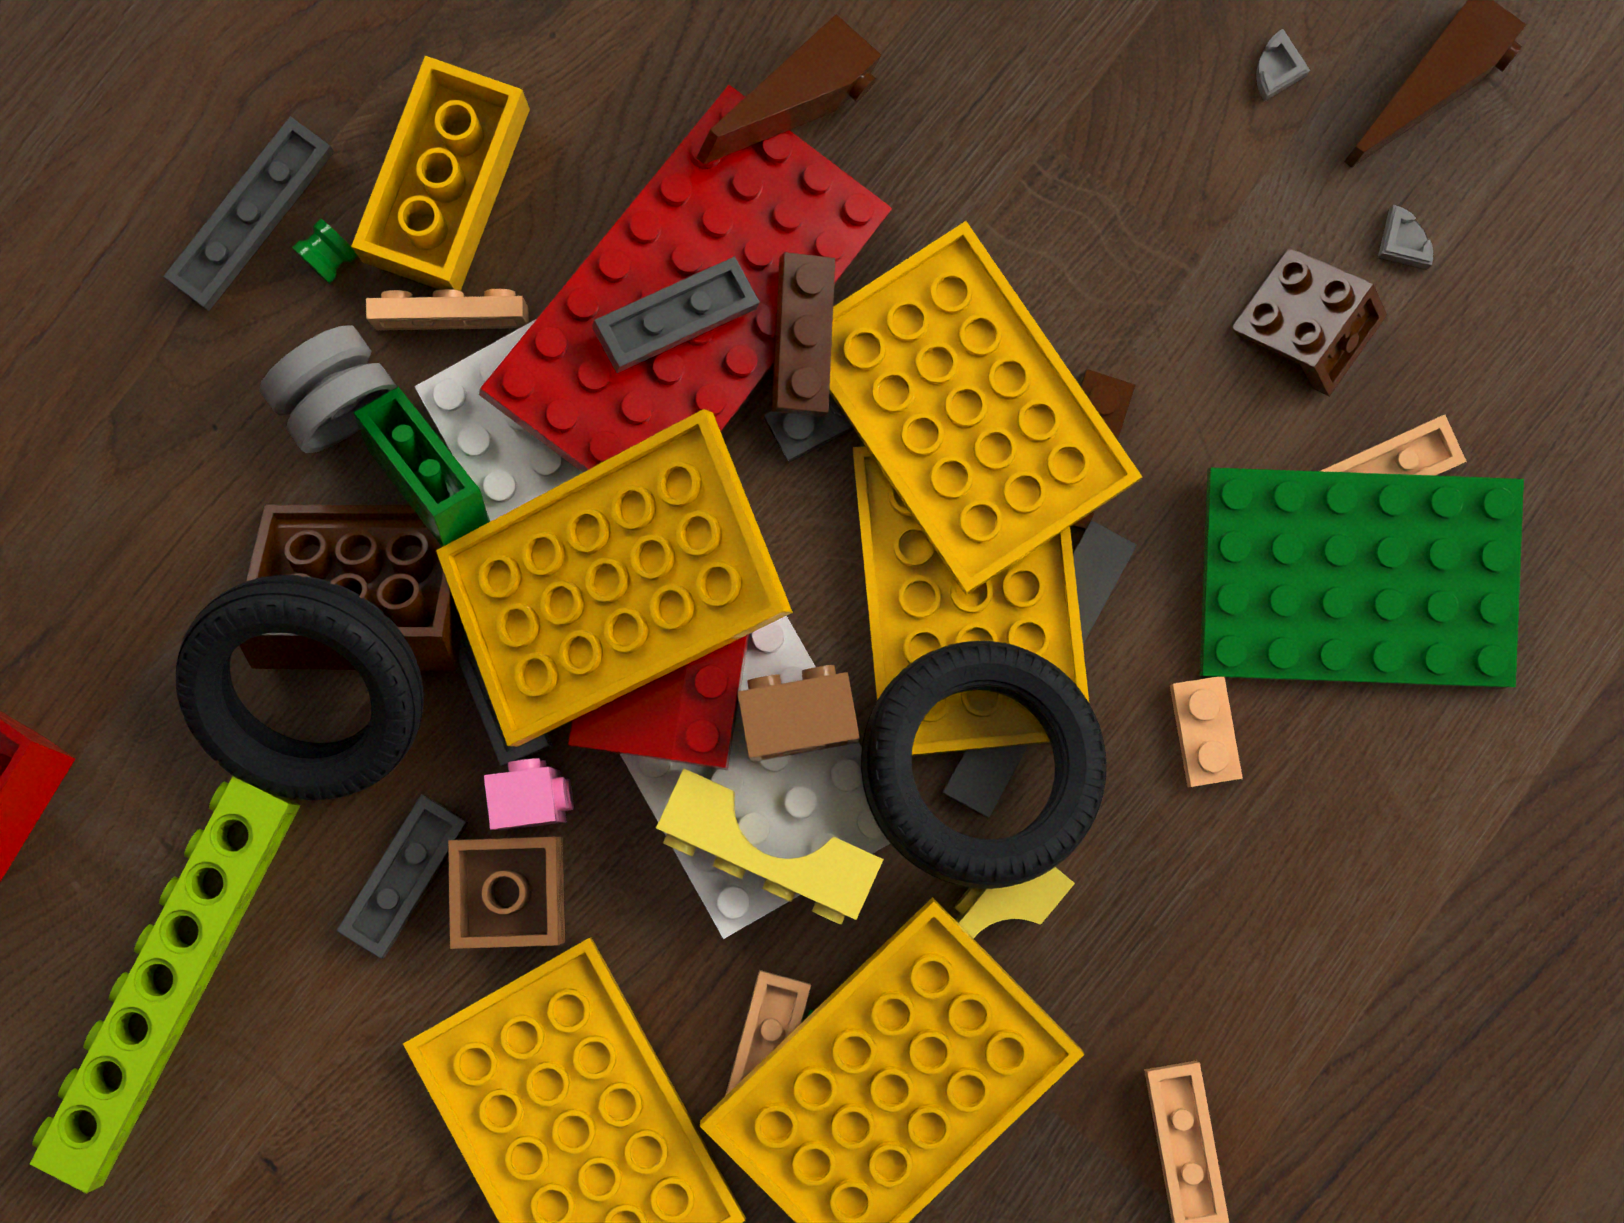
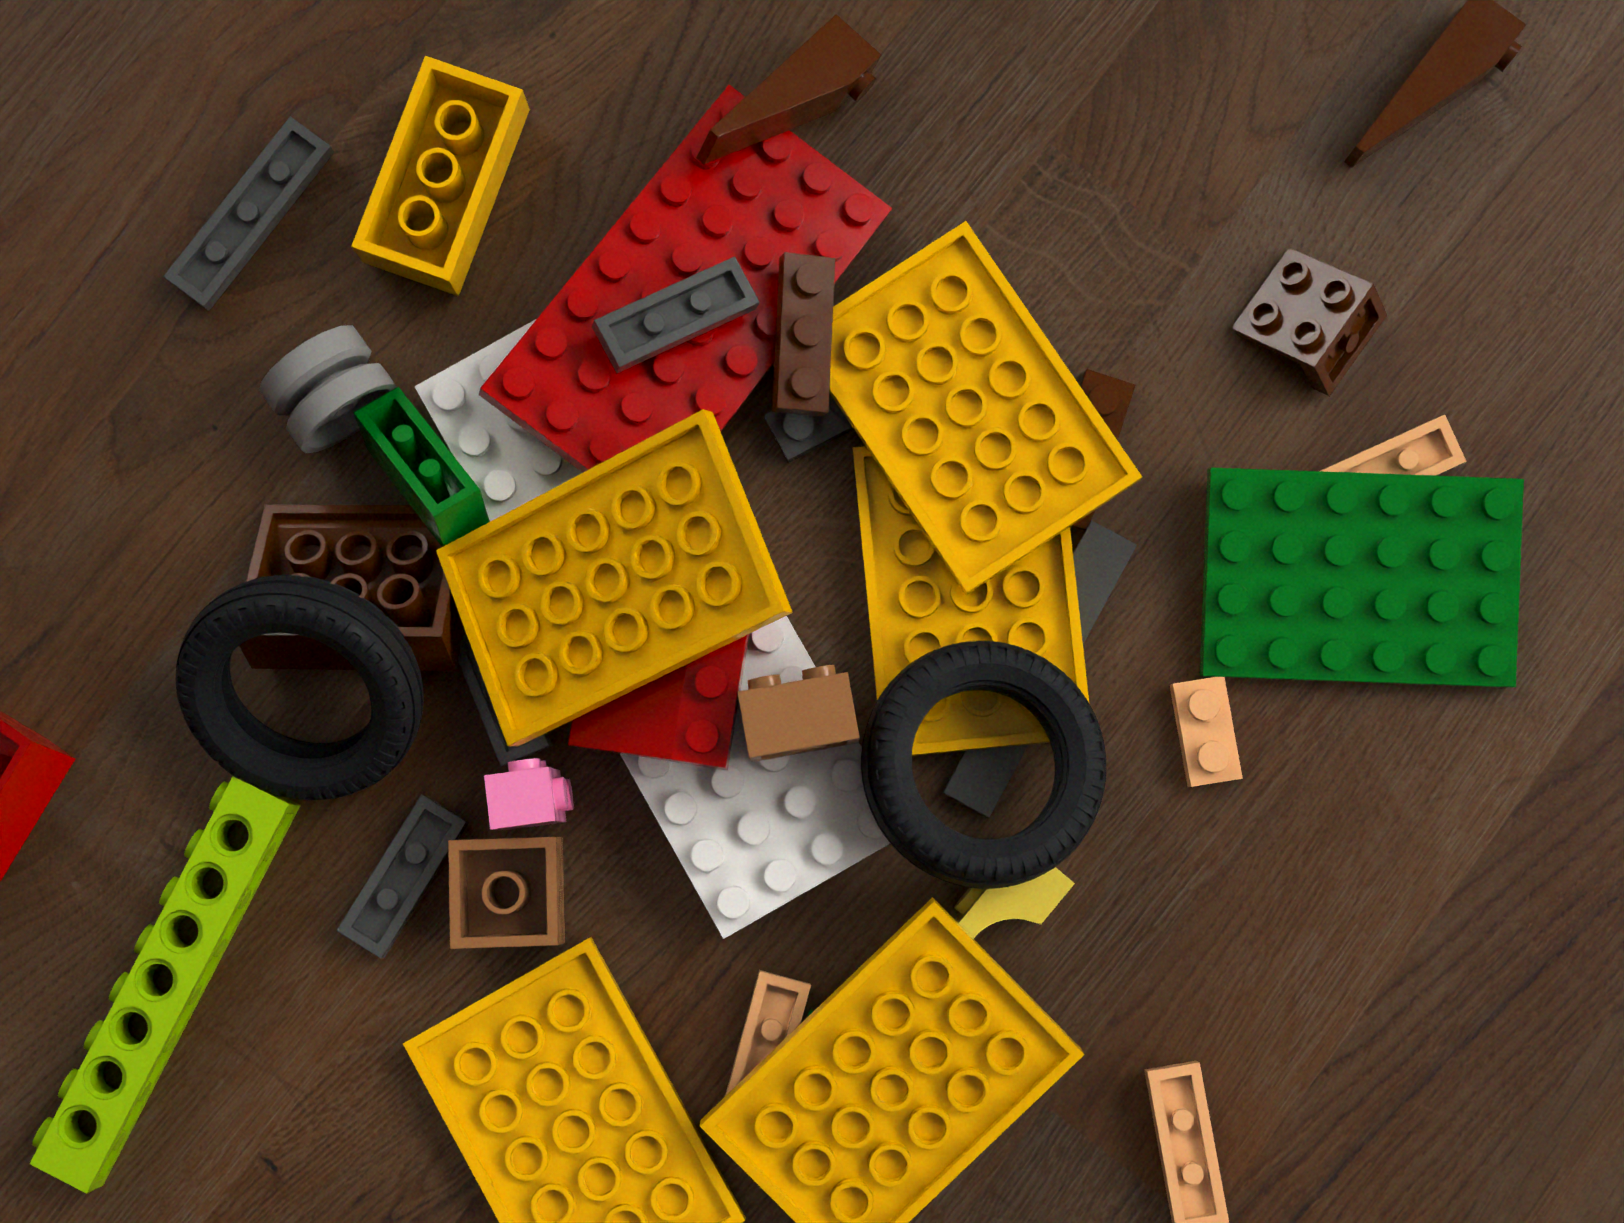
(324, 251): green wheel -> none
(447, 310): light nougat plate -> none
(705, 818): light yellow arch -> none
(1279, 66): light grey tile -> none
(1405, 240): light grey tile -> none

